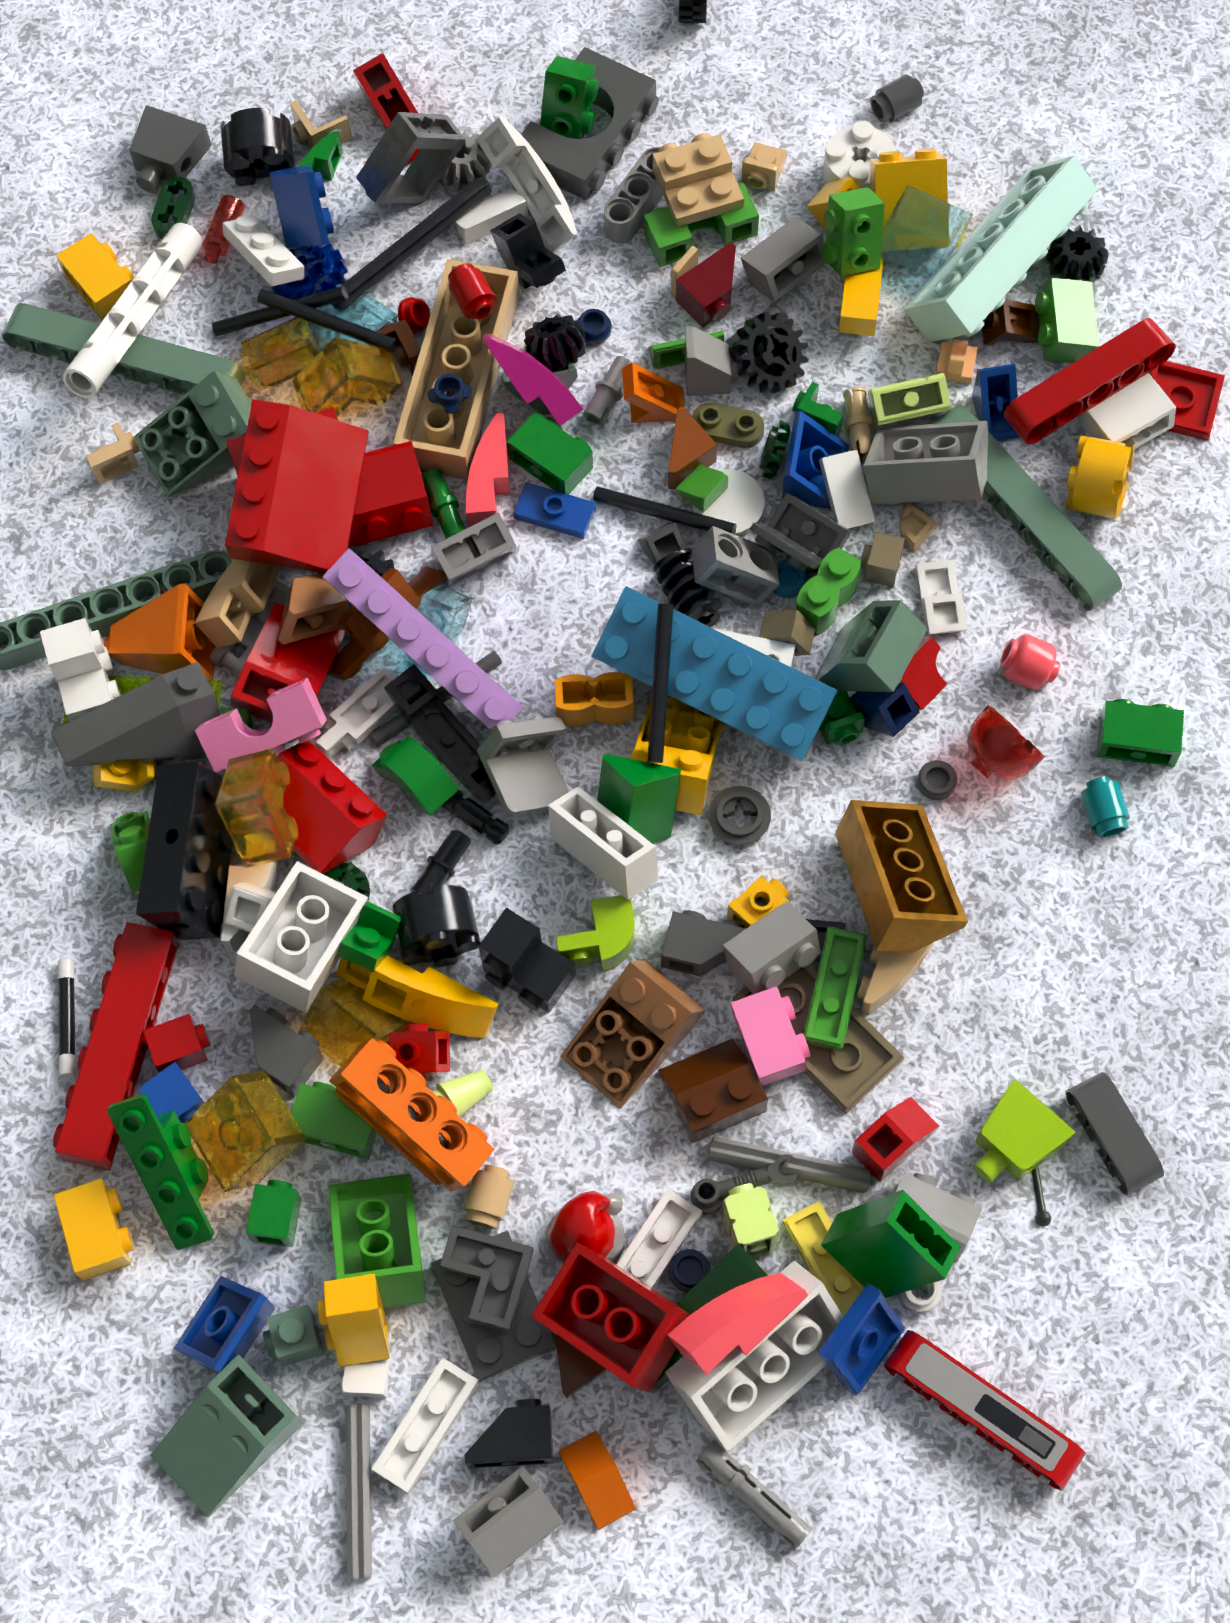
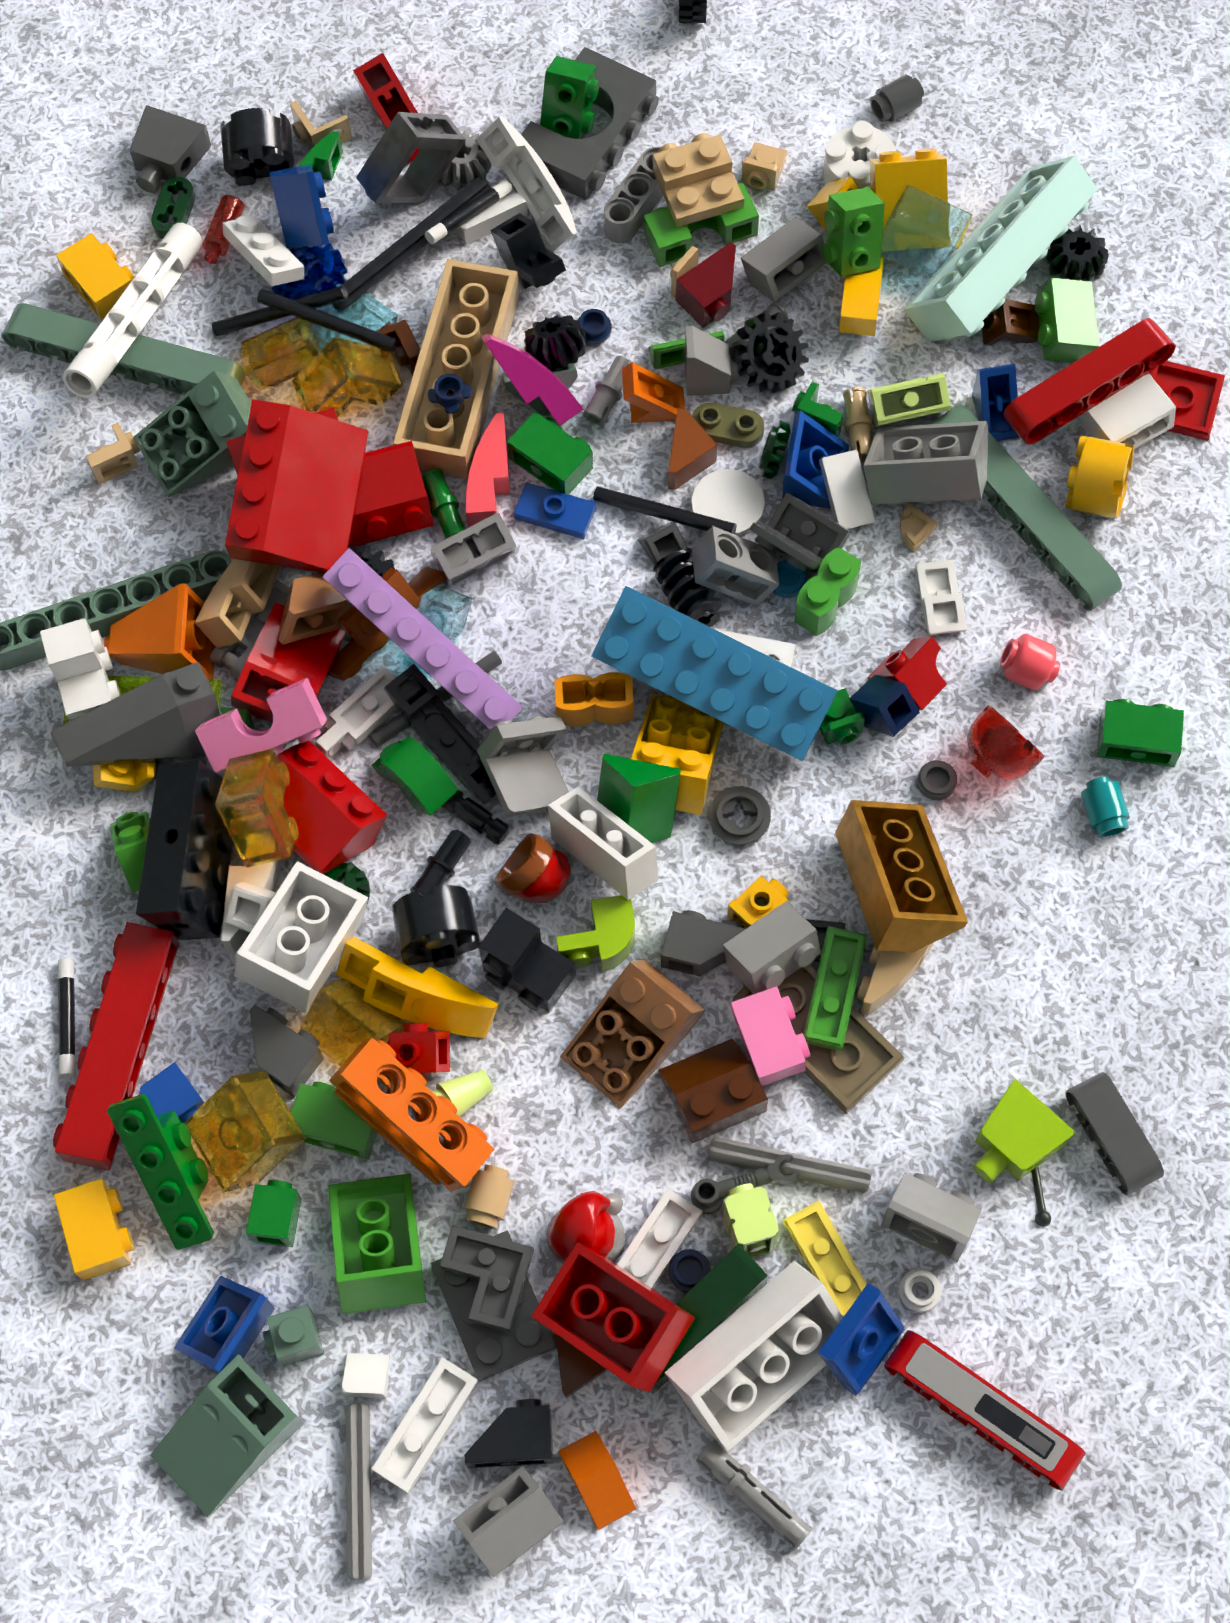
(177, 1042): red brick -> none
(354, 1320): yellow brick -> none
(371, 937): green bracket -> none
(415, 312): red plate -> none
(468, 211): none -> black bar
(471, 291): red brick -> none
(534, 871): none -> piece
(660, 683): black bar -> none
(703, 487): bright green slope -> none
(736, 1320): coral slope -> none
(789, 627): dark tan plate -> none
(873, 649): sand green slope -> none
(882, 559): dark tan plate -> none
(891, 1244): green brick -> none
(893, 1138): red slope -> none
(957, 361): light nougat tile -> none

